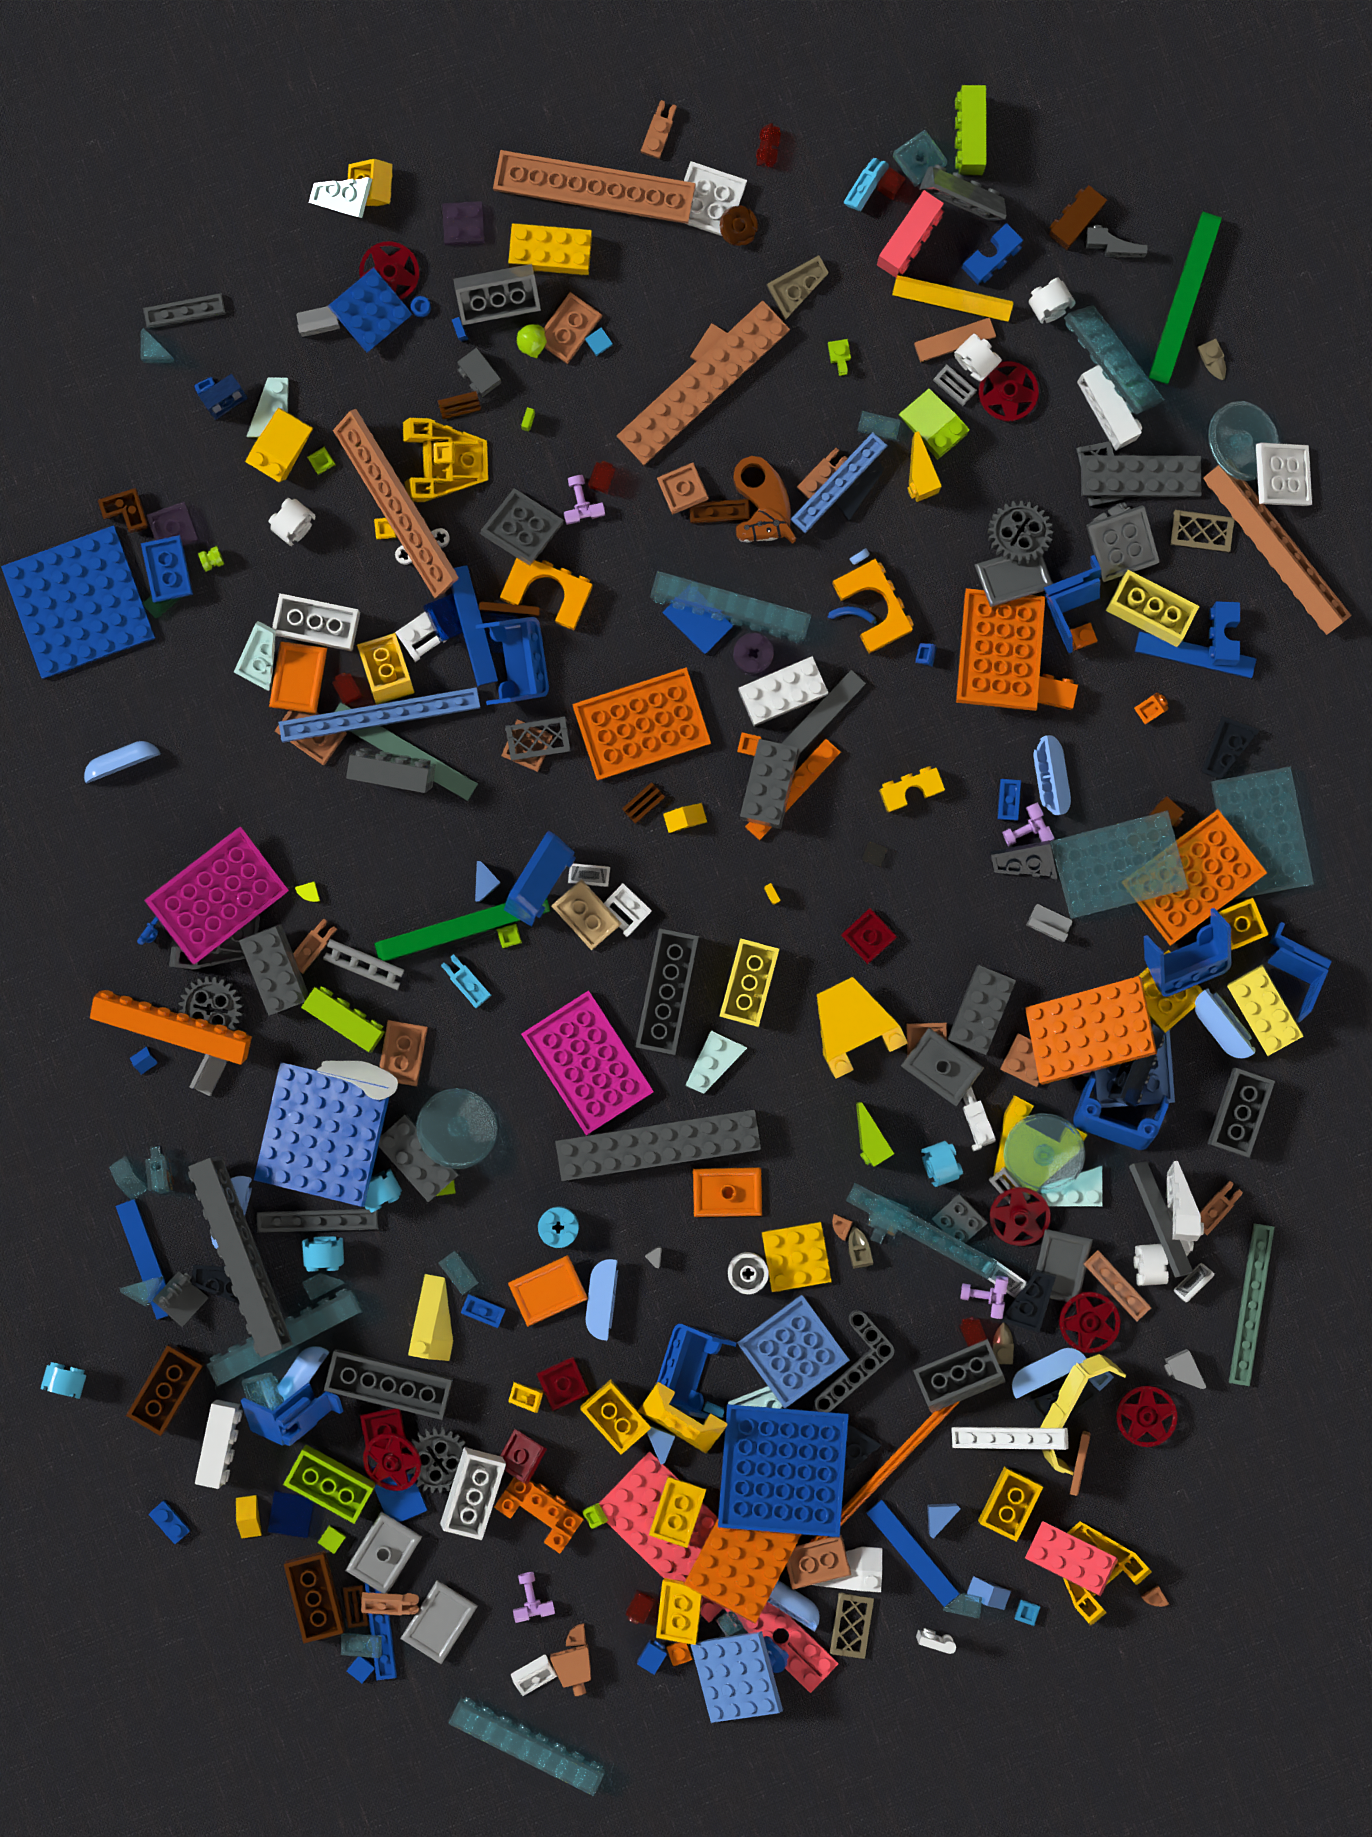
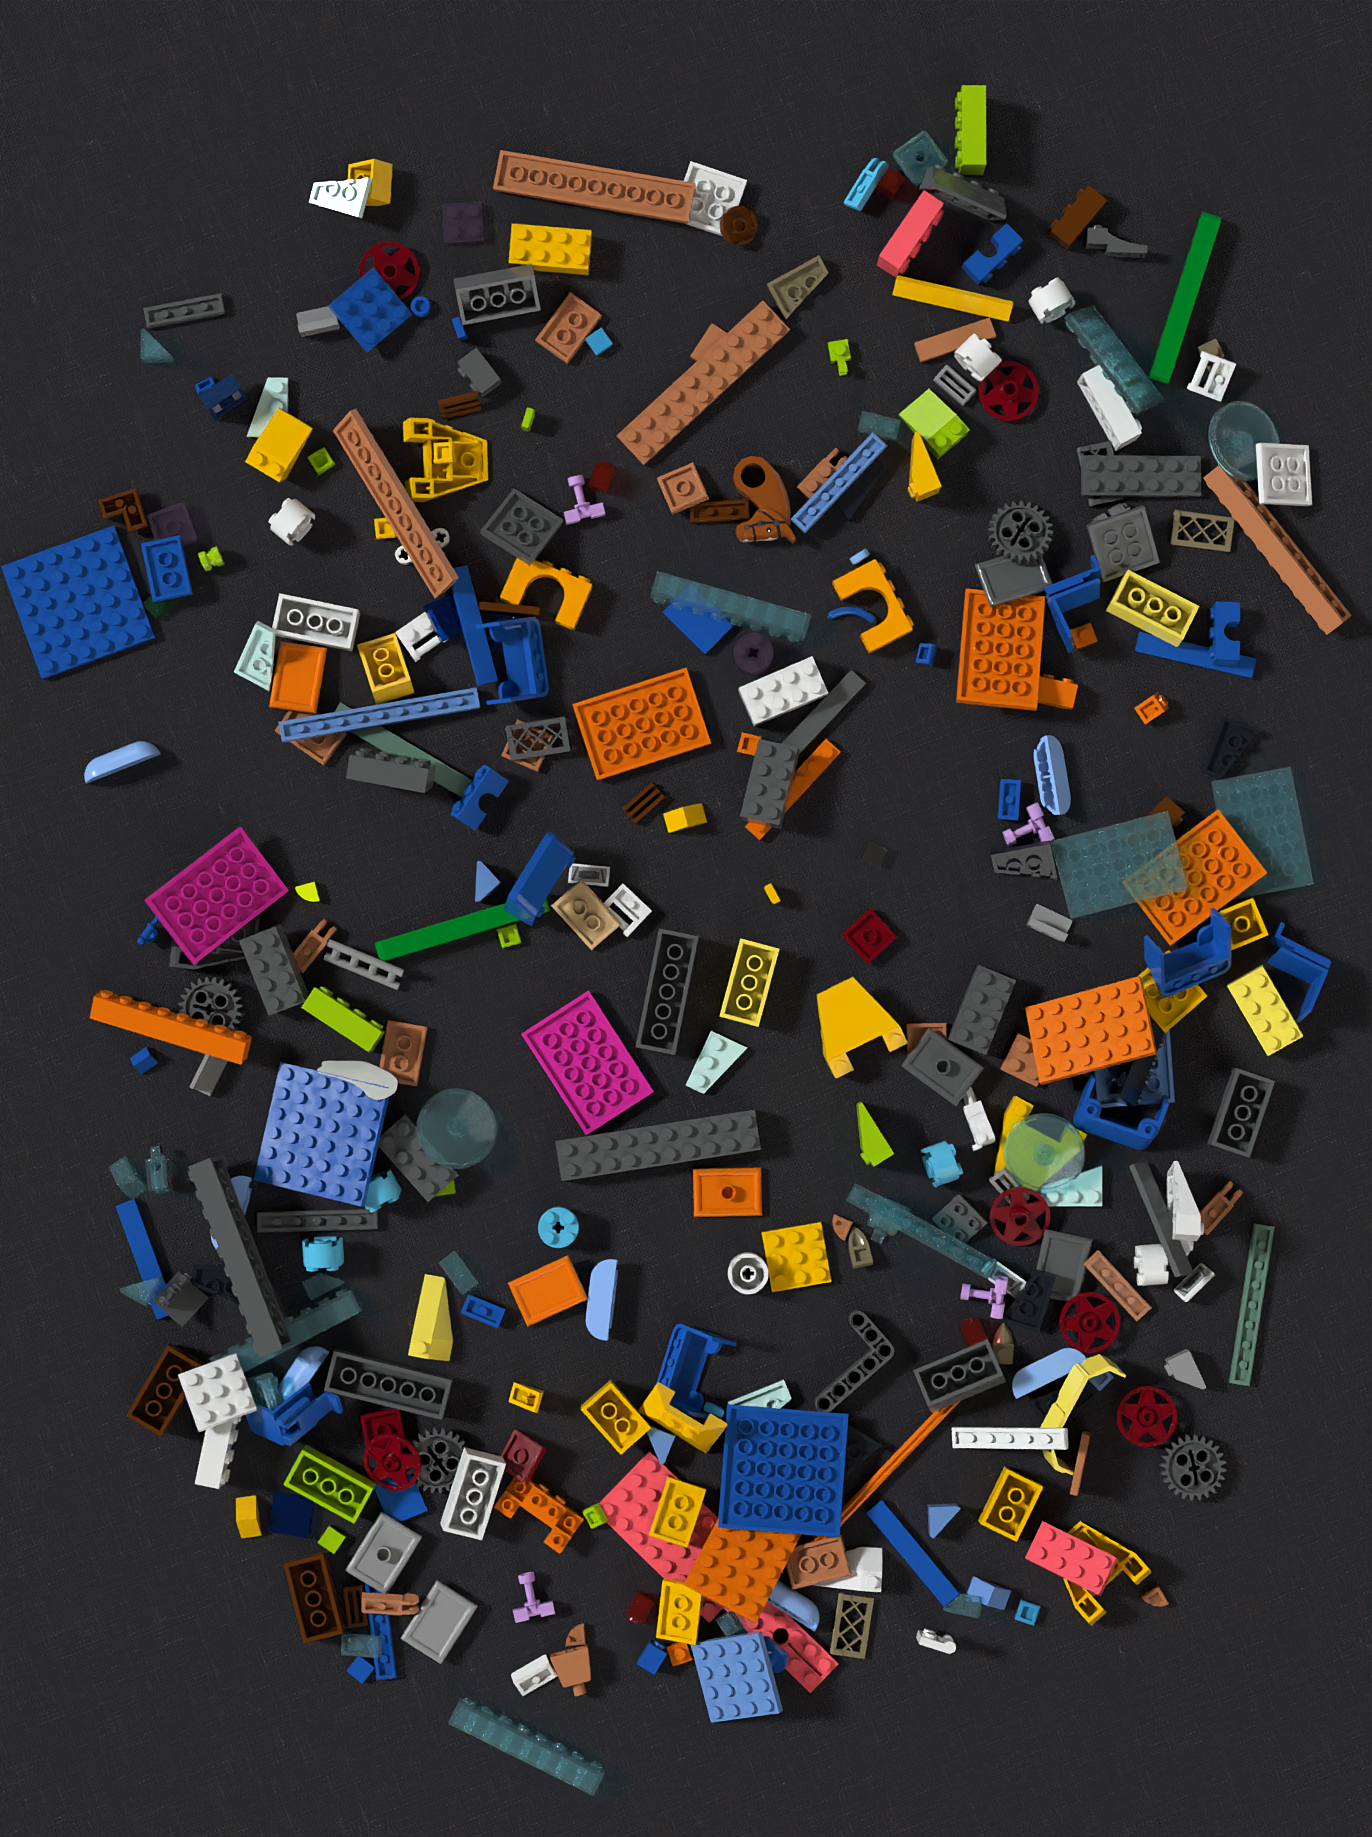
(63, 1381): medium azure brick -> none
(169, 1522): blue plate -> none
(217, 1392): none -> white plate
(347, 688): clear red brick -> none
(467, 808): none -> blue arch
(467, 983): medium azure hinge -> none
(531, 340): lime hair -> none
(562, 1383): dark red plate -> none
(655, 1257): light grey slope -> none
(658, 132): nougat hinge -> none
(769, 136): clear red hinge -> none
(793, 1351): medium blue plate -> none
(927, 781): yellow arch -> none
(1176, 1471): none -> dark grey gear
(1217, 379): none -> white plate
(1223, 1025): light blue brick -> none

